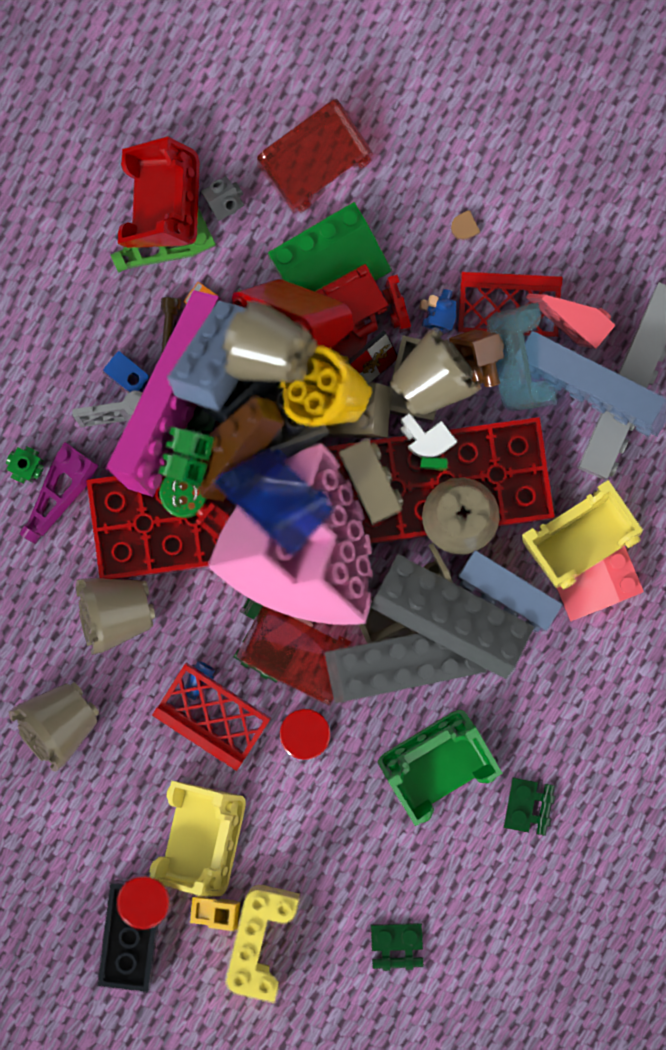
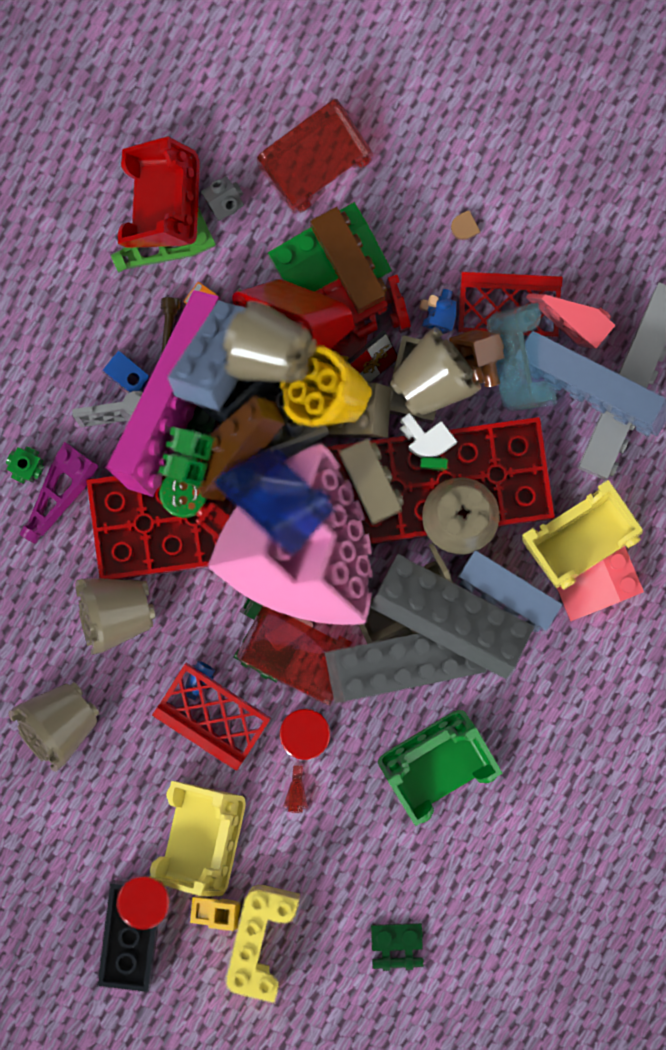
(296, 797): none -> clear red cone
(348, 260): none -> reddish brown brick
(521, 804): dark green plate -> none

